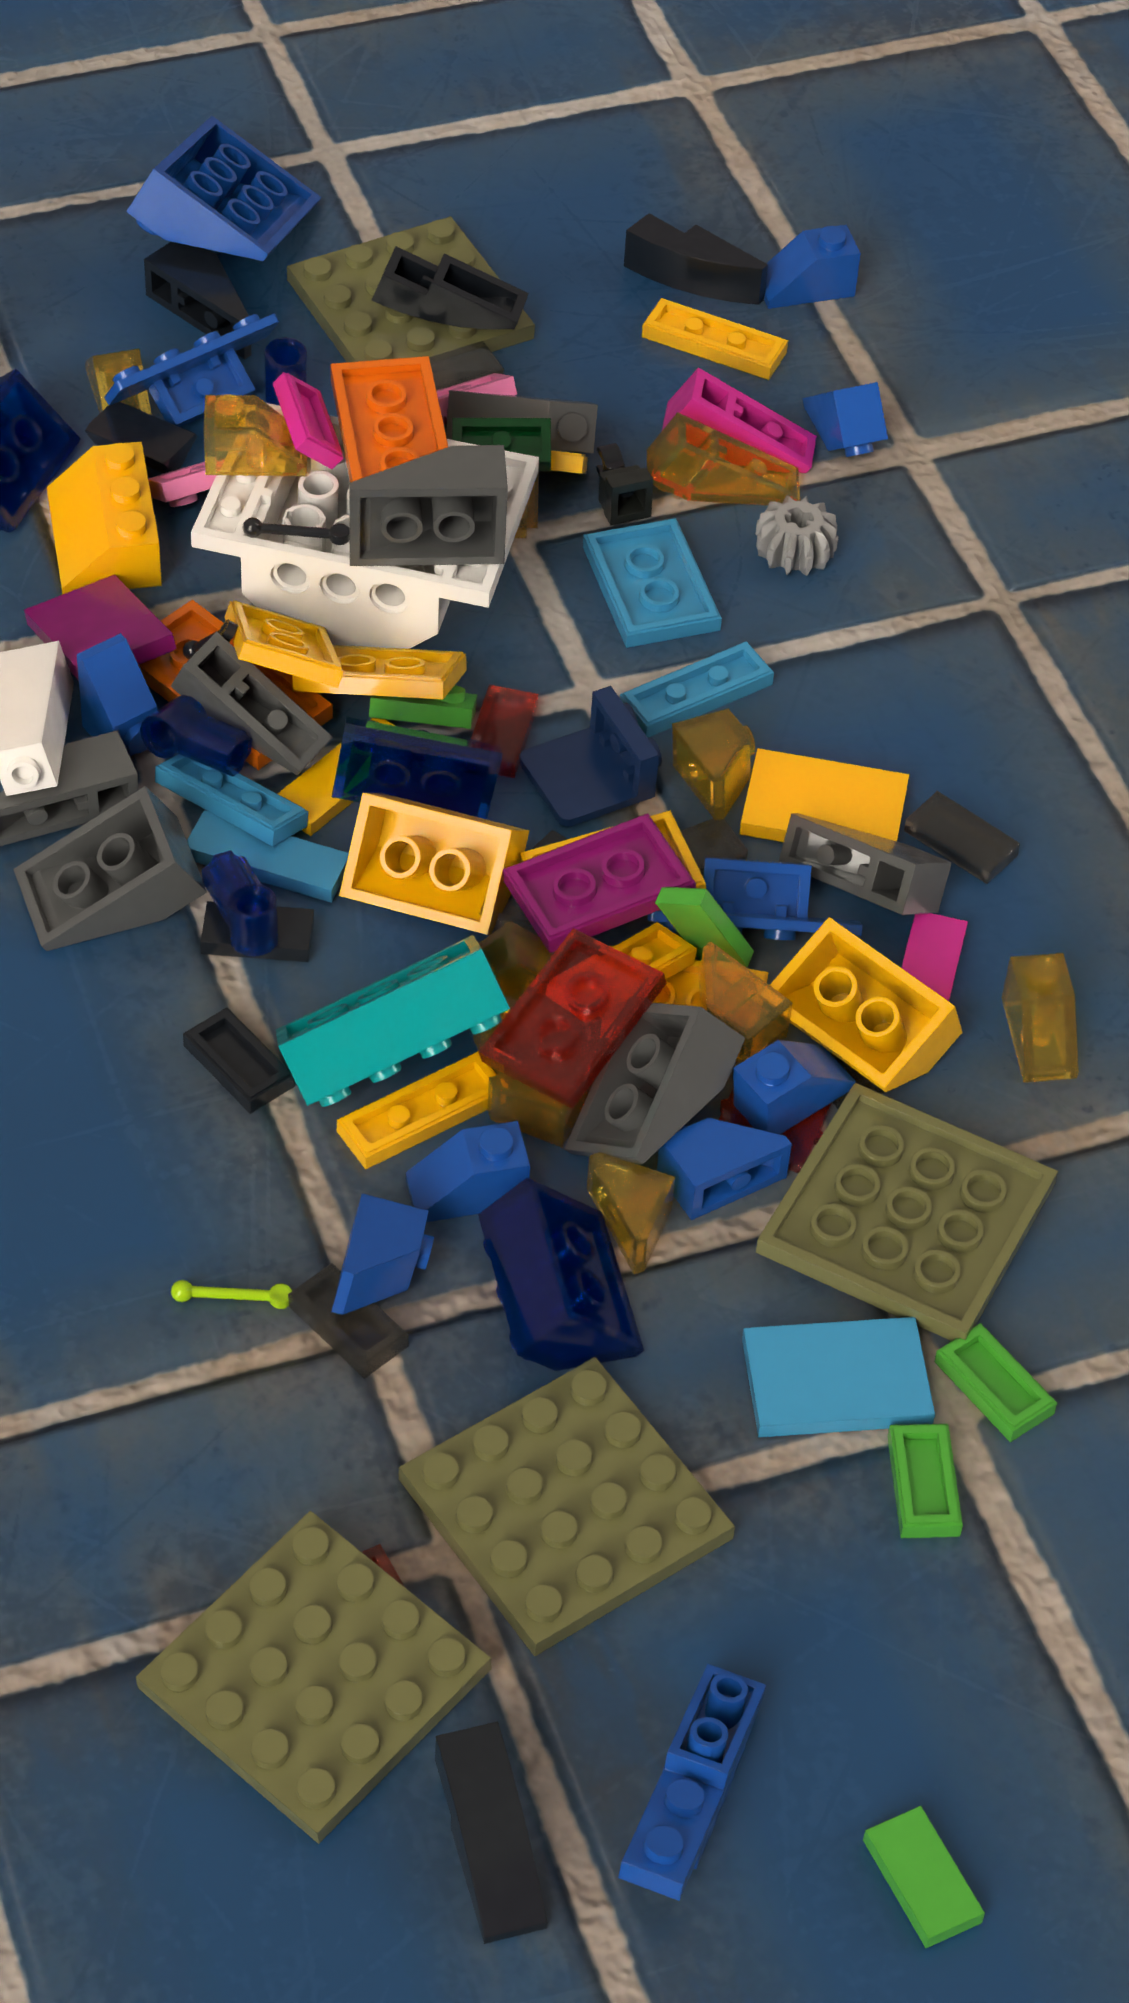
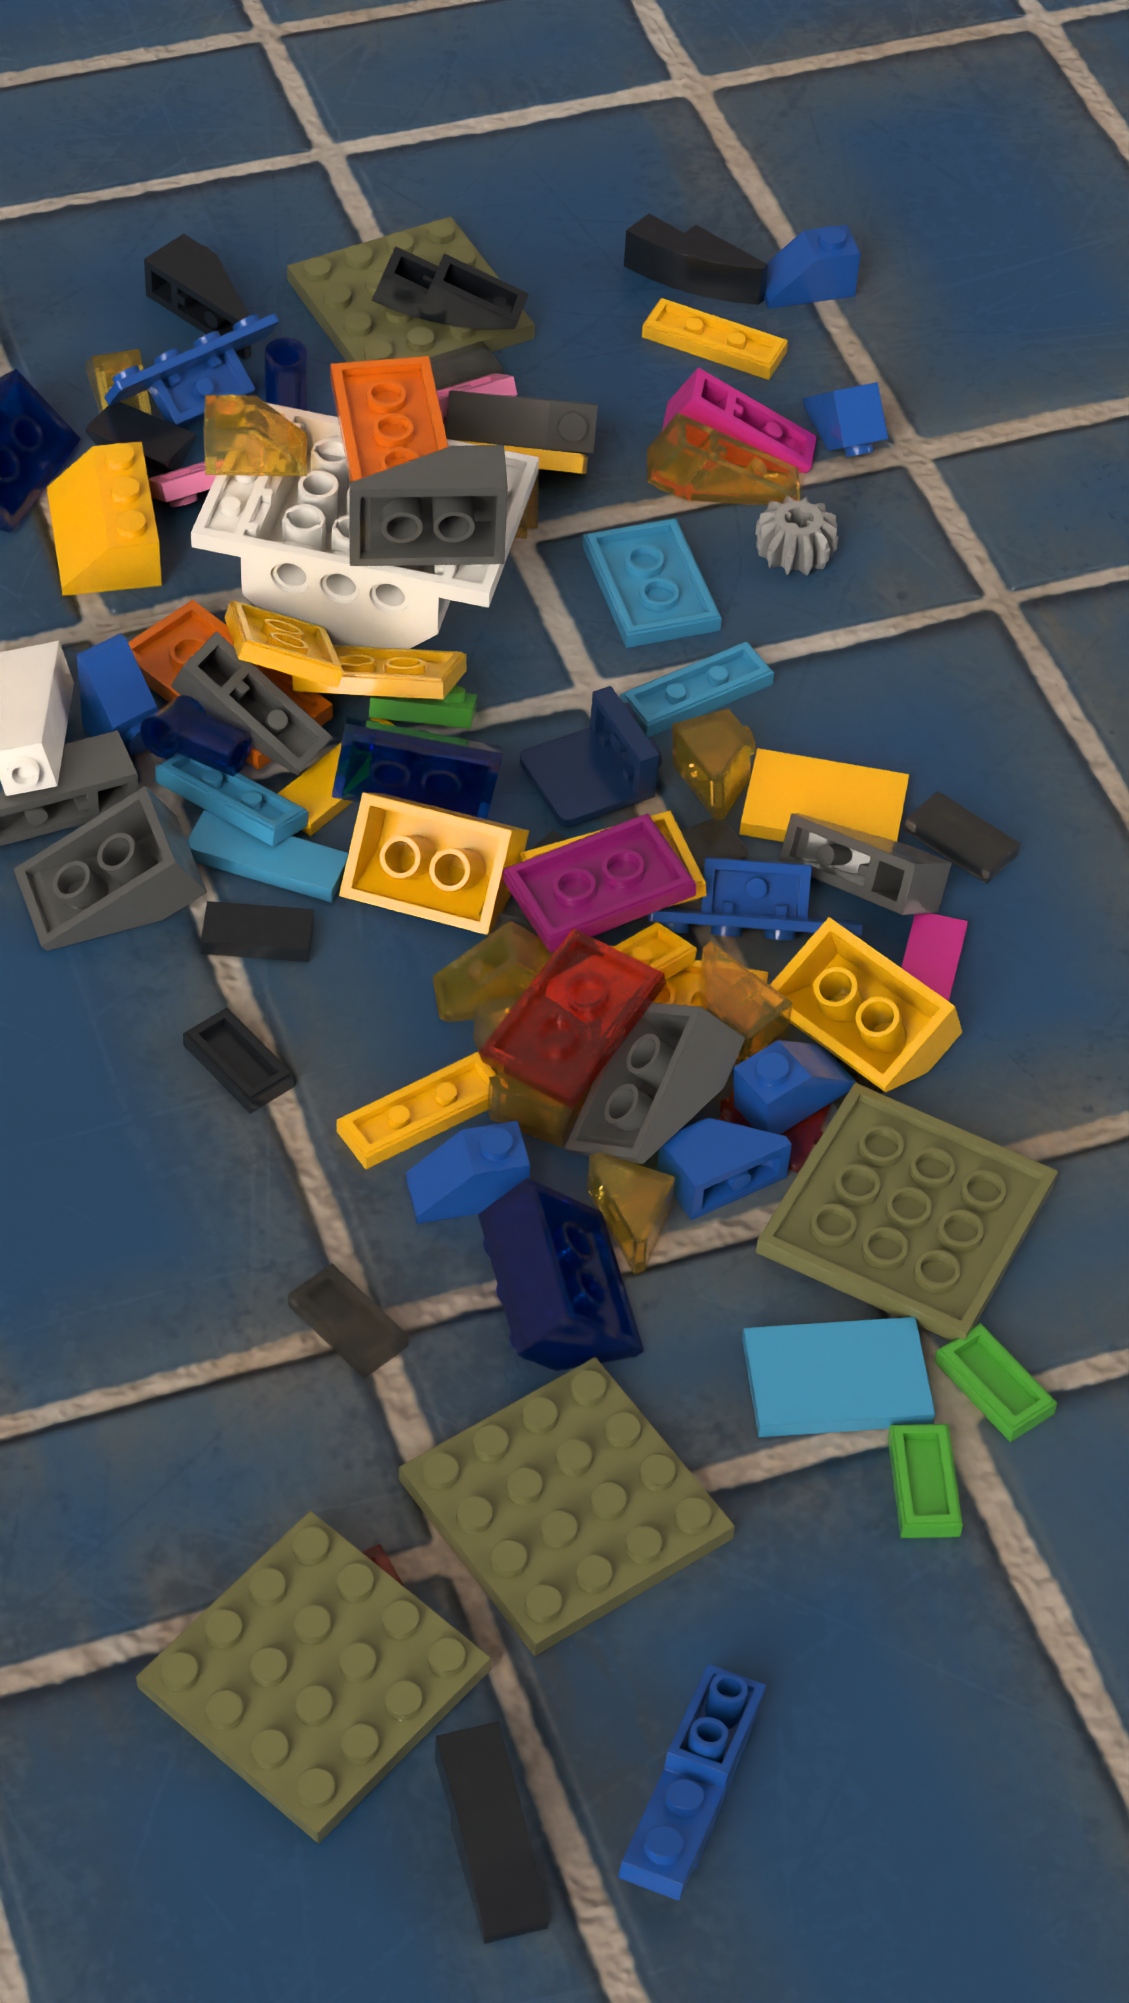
(96, 614): magenta tile -> none
(221, 196): blue slope -> none
(227, 631): black hinge -> none
(243, 903): clear blue piece -> none
(277, 1295): lime hinge -> none
(308, 420): dark pink tile -> none
(337, 533): black hinge -> none
(381, 1253): blue slope -> none
(392, 1021): teal slope -> none
(506, 722): clear red tile -> none
(517, 435): dark green plate -> none
(623, 490): pearl dark grey piece -> none
(702, 920): bright green tile -> none
(923, 1877): bright green tile -> none
(1042, 1016): clear yellow slope -> none

